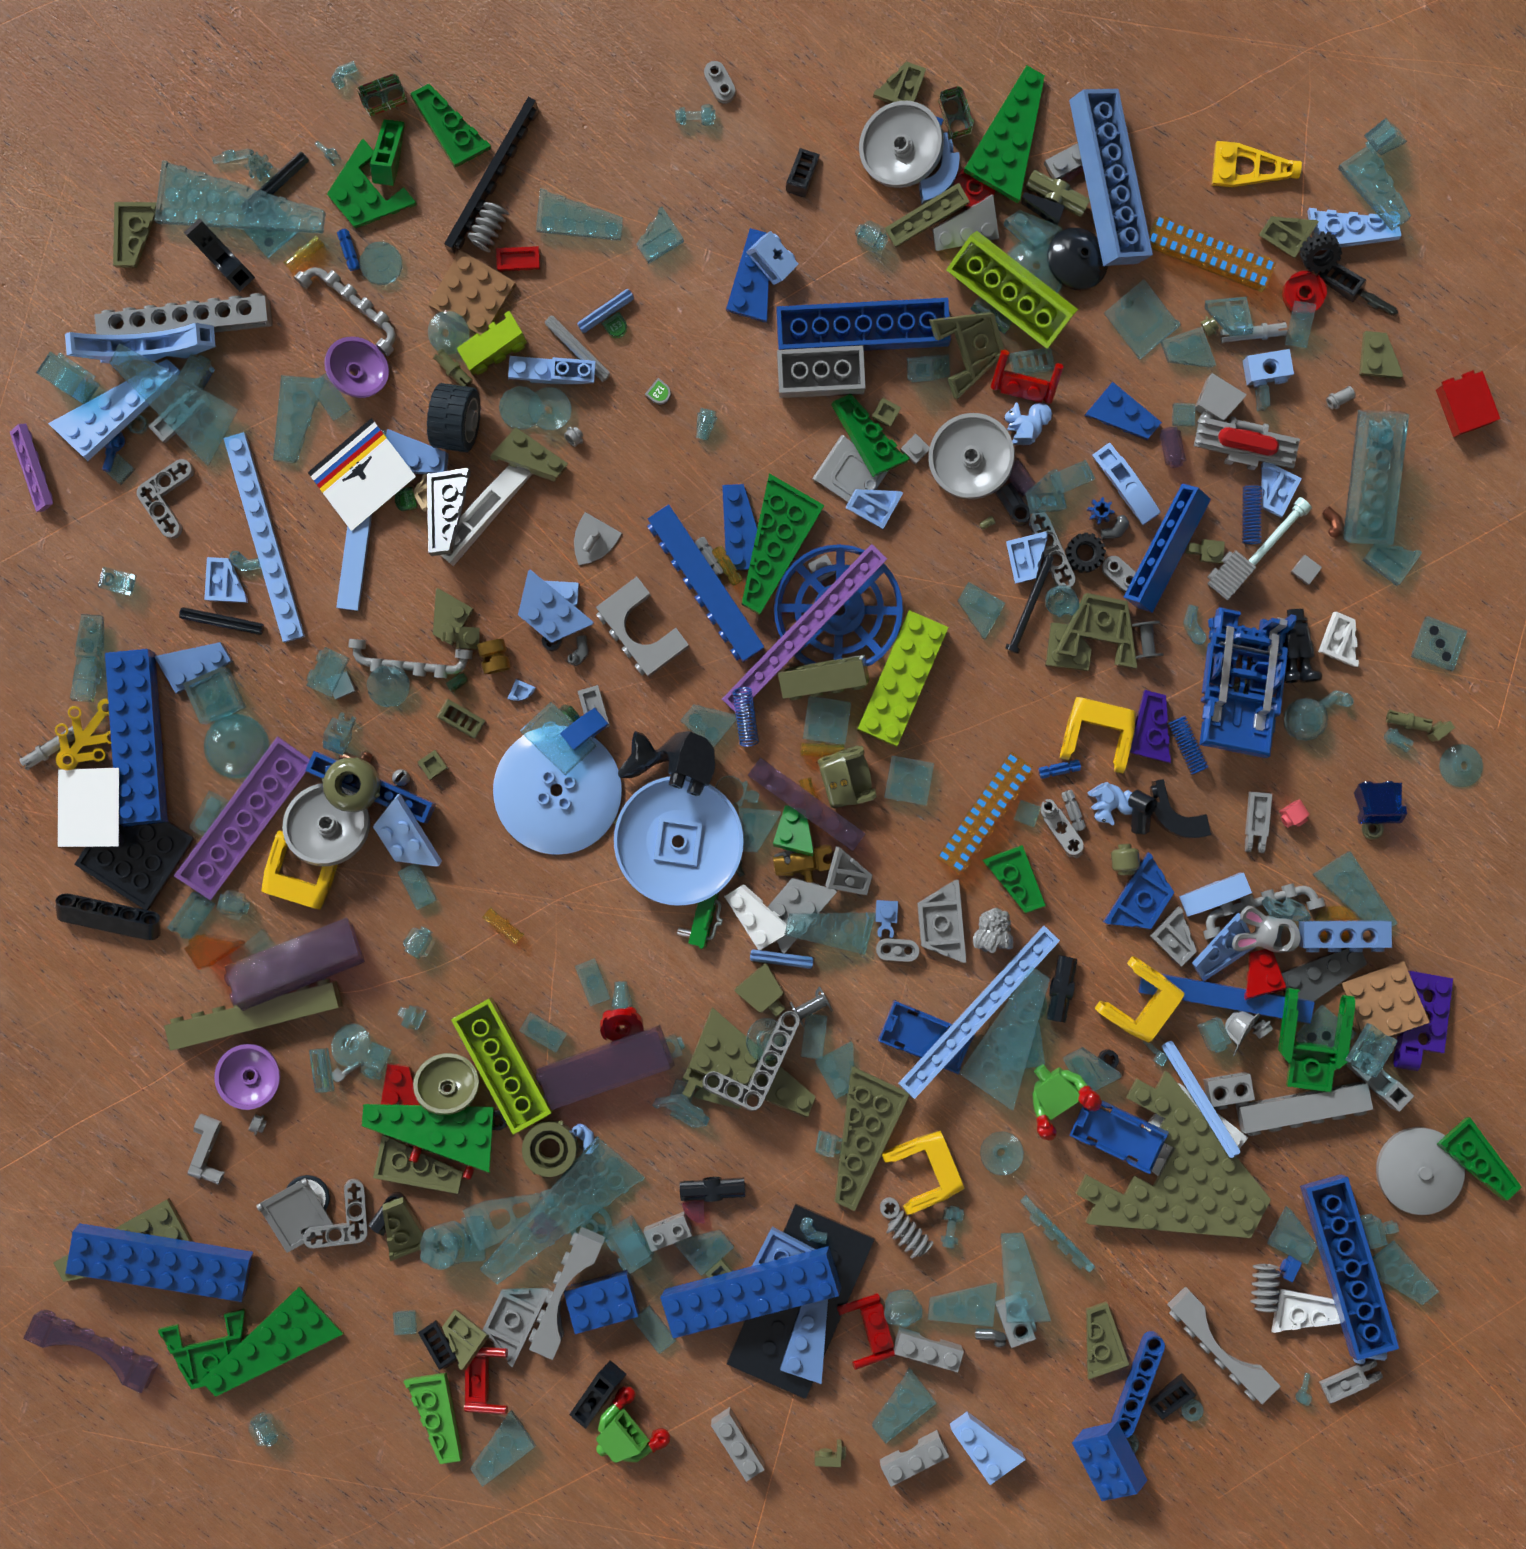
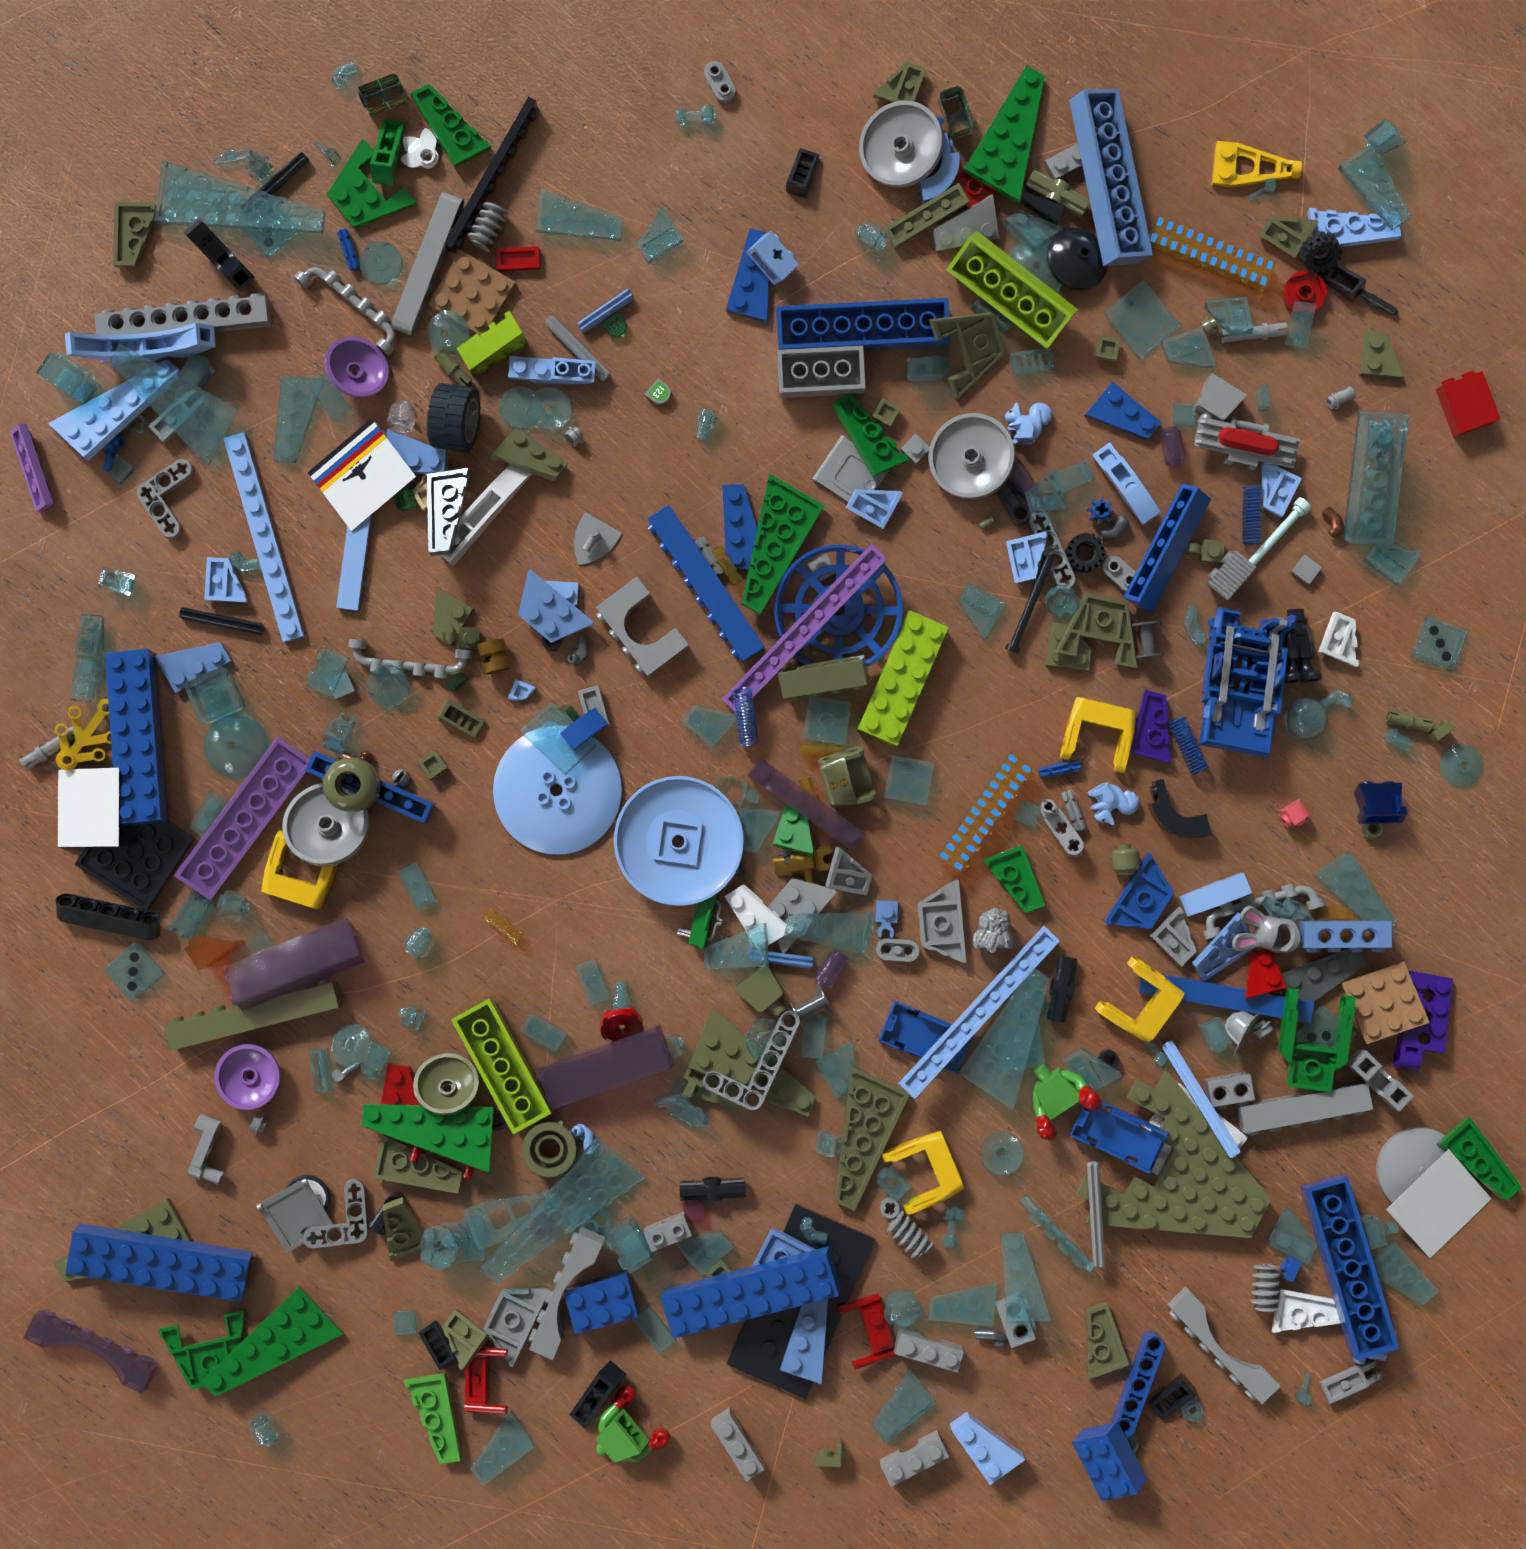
(134, 971): none -> clear light blue tile
(303, 253): clear yellow pin -> none
(402, 417): none -> clear head
(405, 836): light blue wing -> none
(418, 149): none -> white plate
(427, 264): none -> light grey beam
(688, 755): black hips -> none
(739, 951): none -> clear light blue wing
(831, 969): none -> clear purple head
(897, 1191): none -> clear light blue brick
(1022, 385): red plate -> none
(1096, 1214): none -> light grey axle
(1107, 348): none -> olive plate
(1142, 808): black piece -> none
(1258, 820): light grey hinge -> none
(1270, 186): none -> clear light blue hand
(1279, 361): light blue brick -> none
(1371, 1050): clear light blue bracket -> none
(1439, 1203): none -> white sticker

